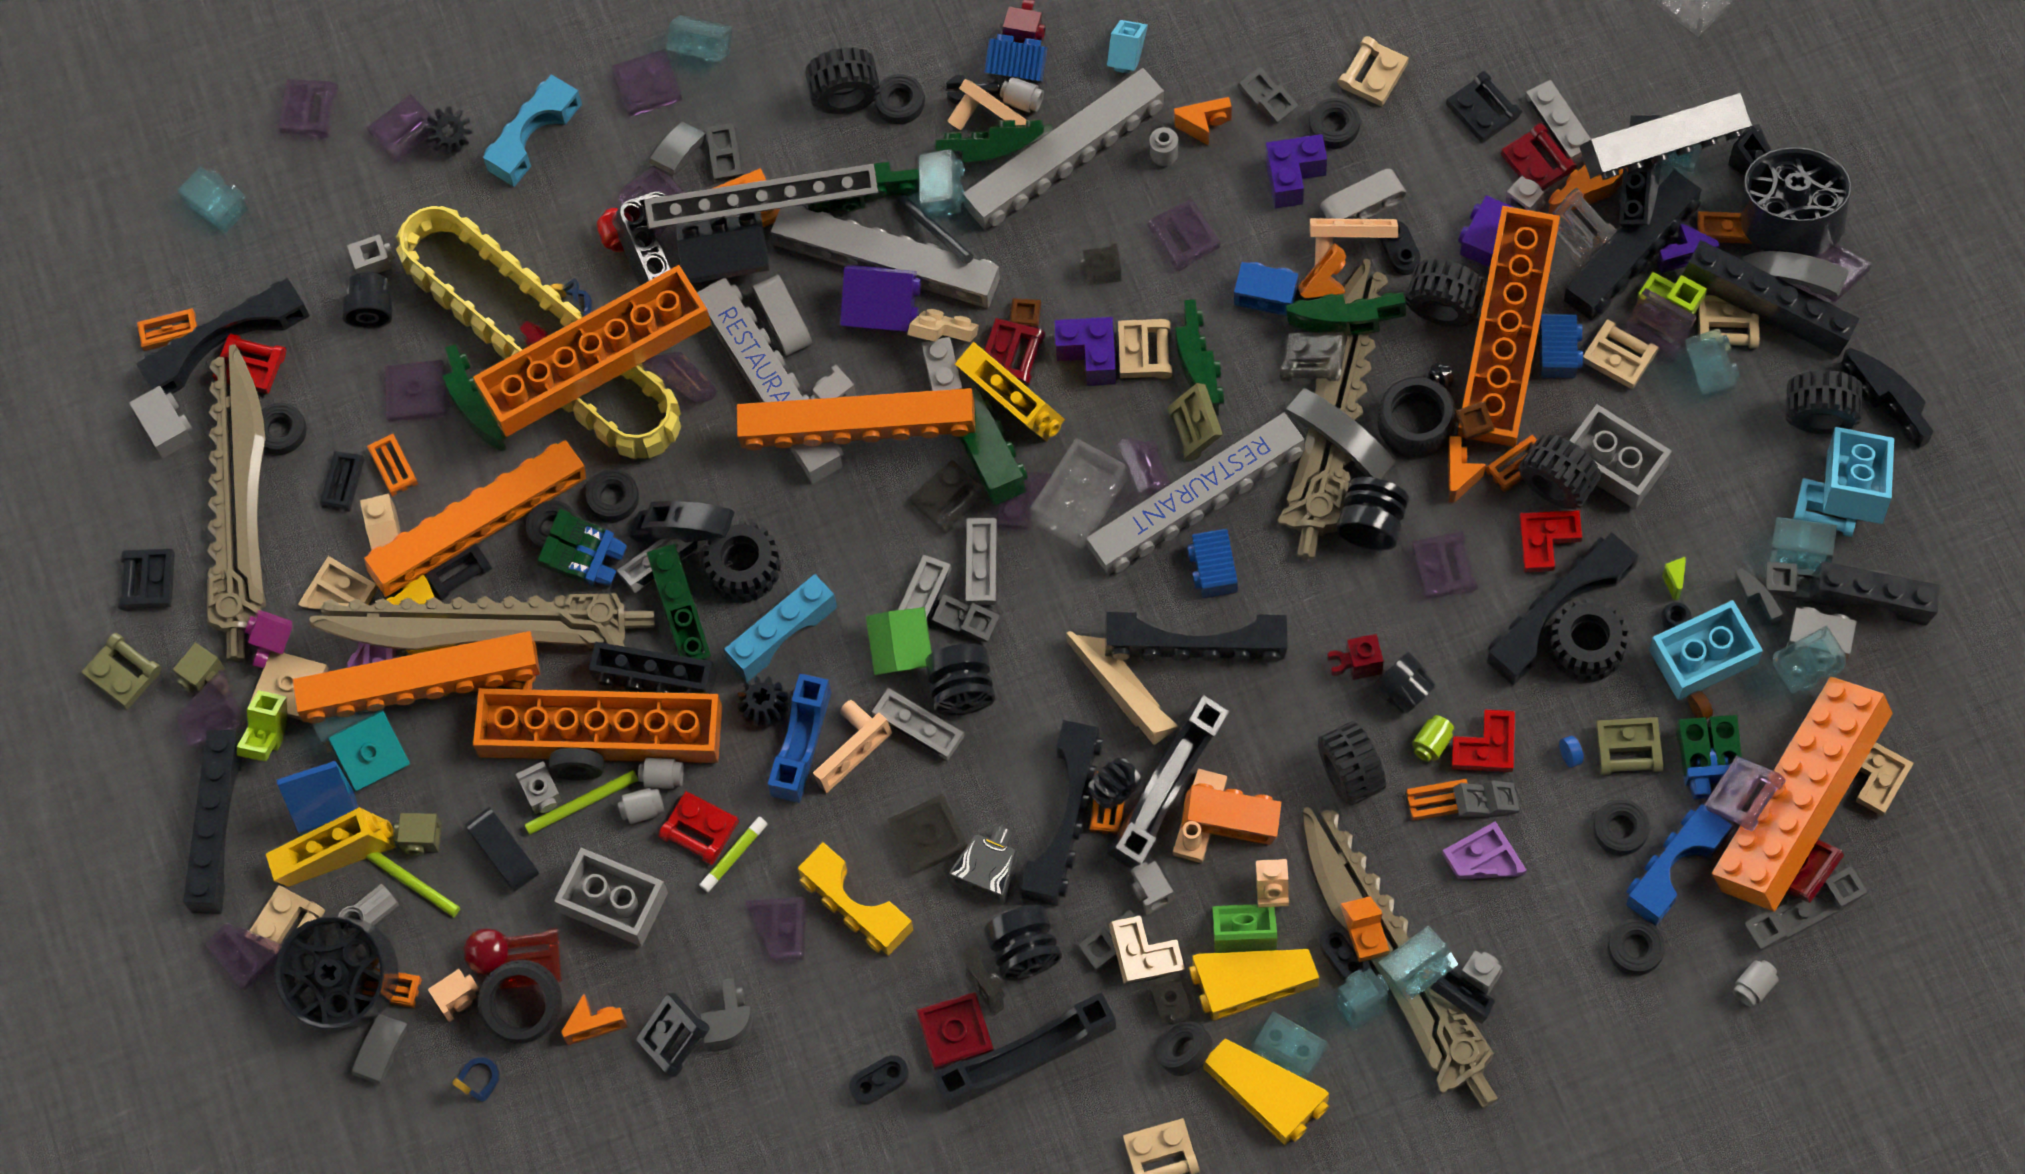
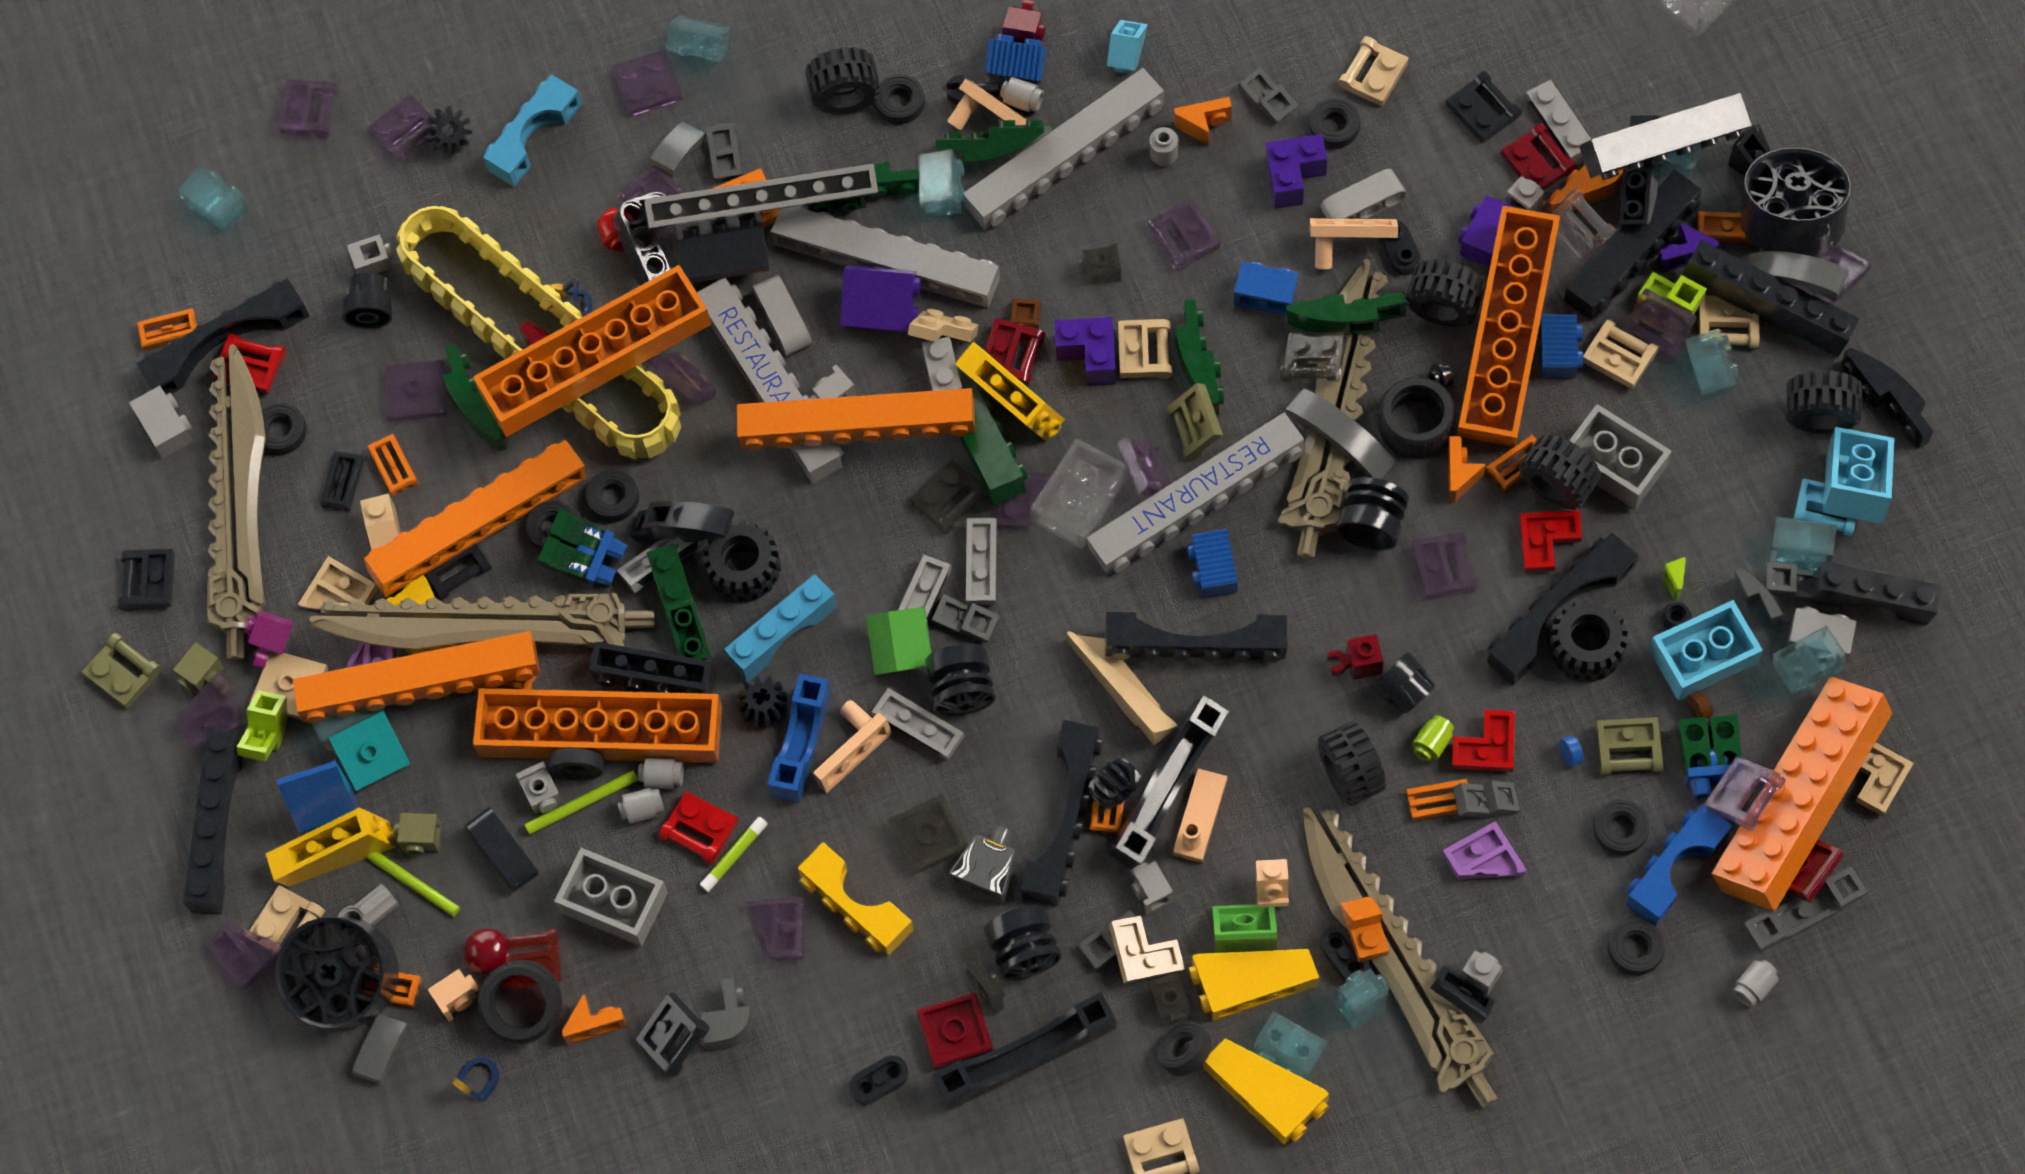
(934, 228): black bar -> none
(1232, 813): orange brick -> none
(1319, 279): orange slope -> none
(1418, 963): clear light blue brick -> none
(1475, 420): reddish brown tile -> none

